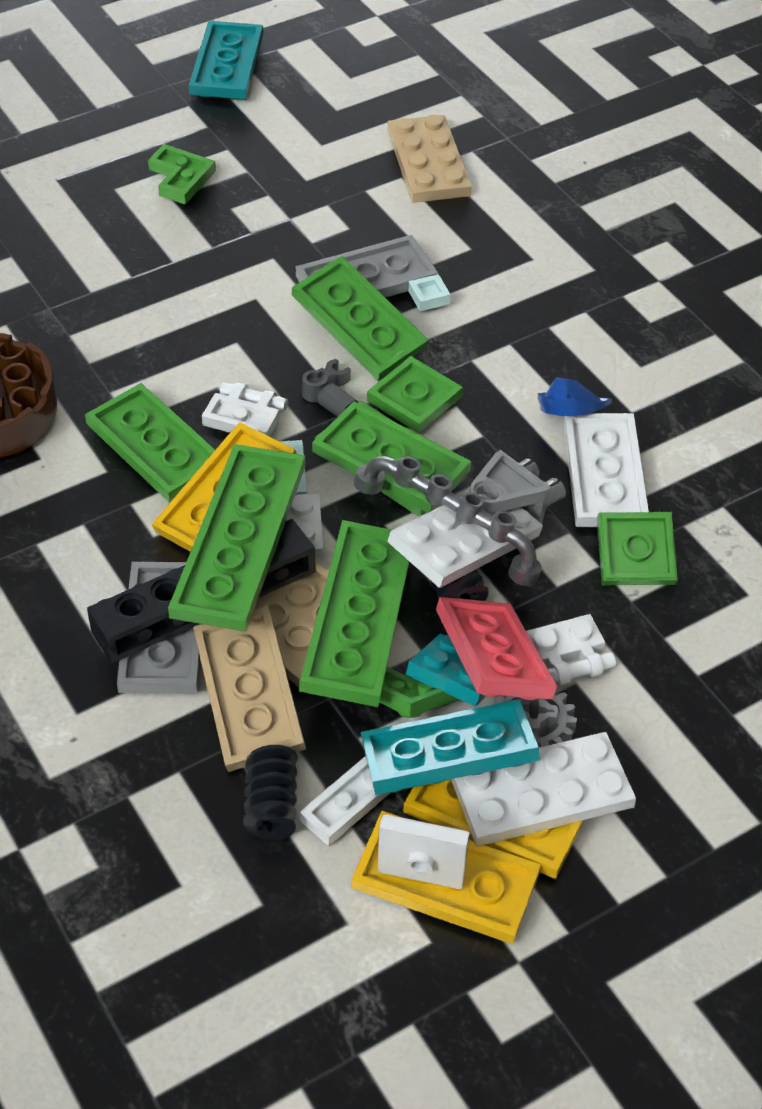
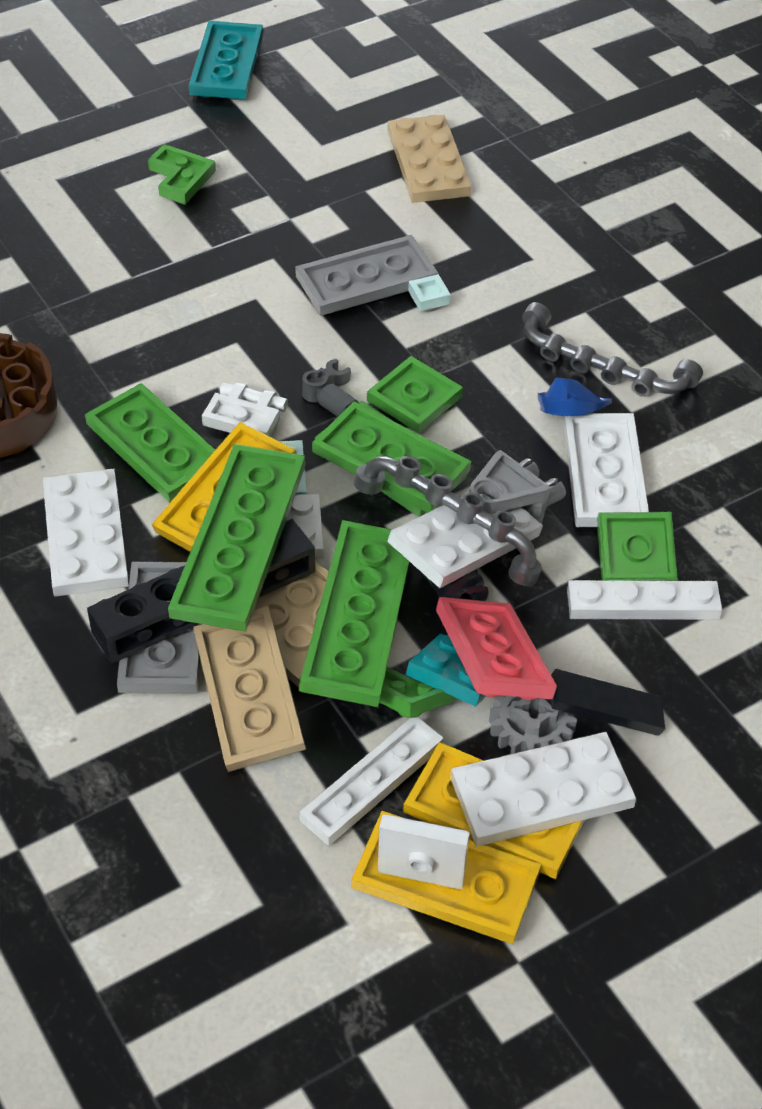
(84, 532): none -> white plate
(270, 792): black piece -> none
(359, 317): bright green plate -> none
(449, 747): teal plate -> none
(536, 318): none -> flat silver bar
(571, 641): white plate -> none
(608, 702): none -> black tile
(644, 600): none -> white plate

